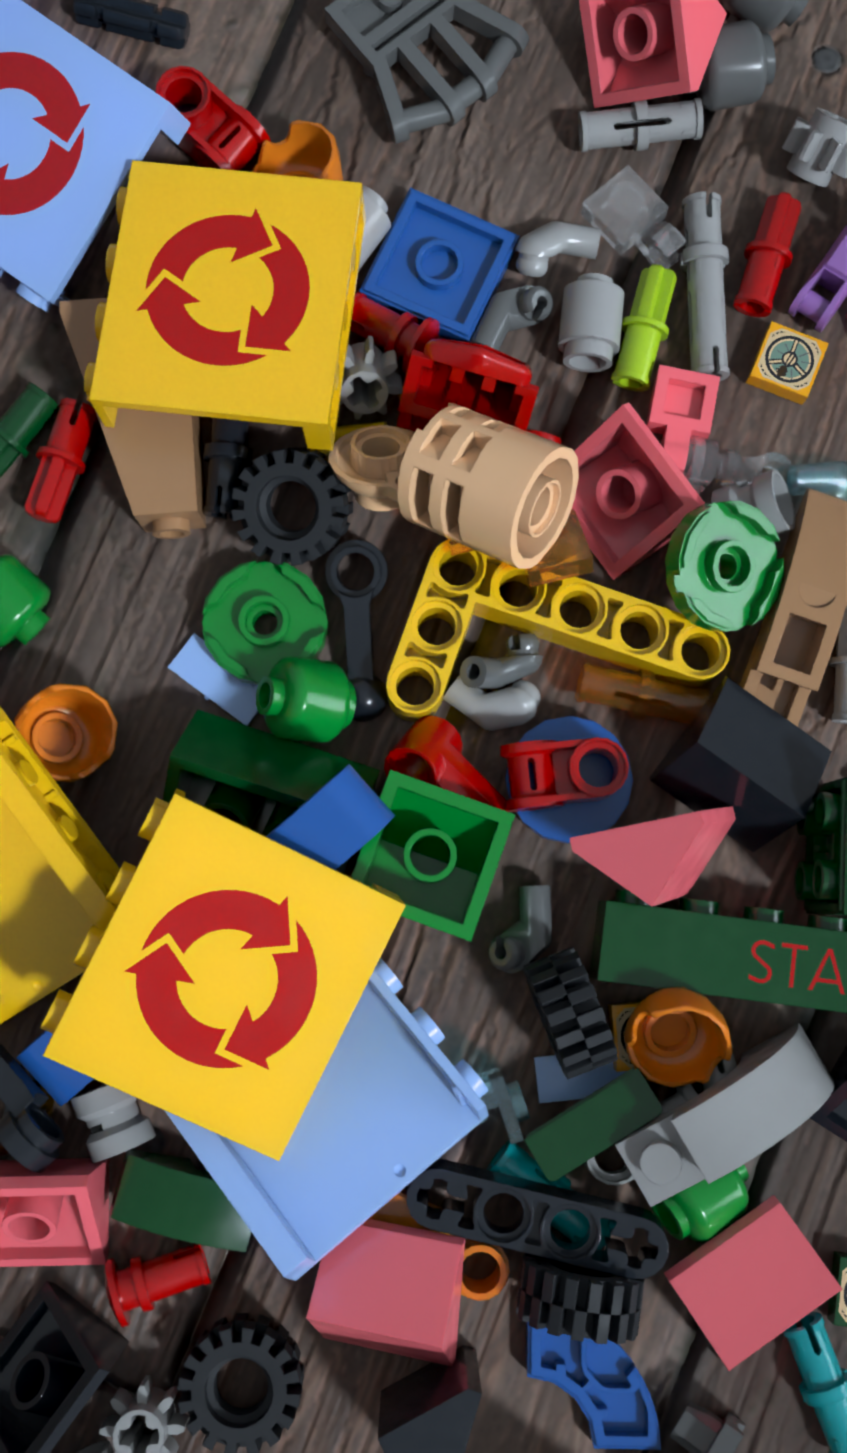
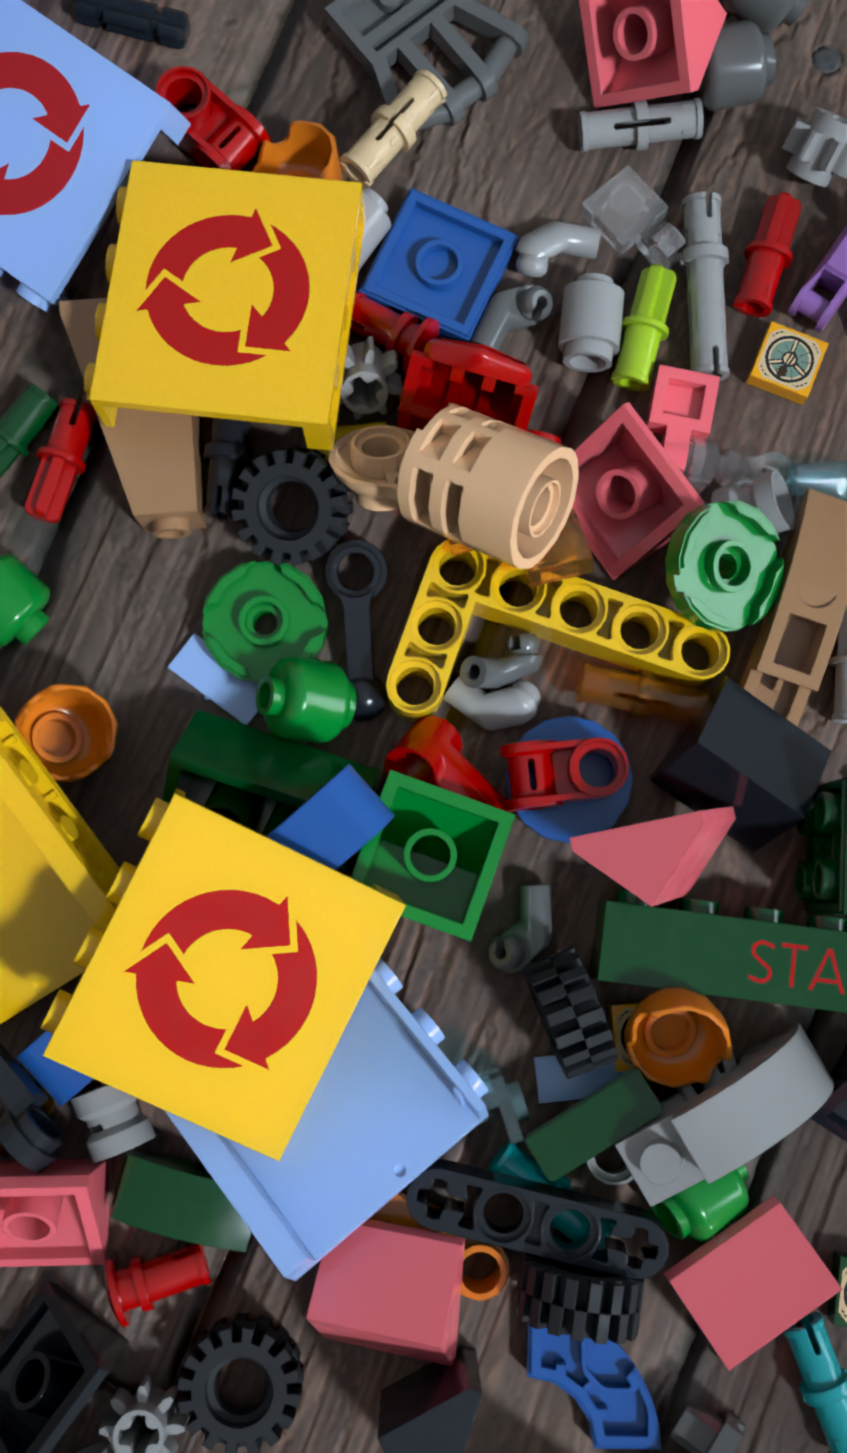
(393, 128): none -> tan pin

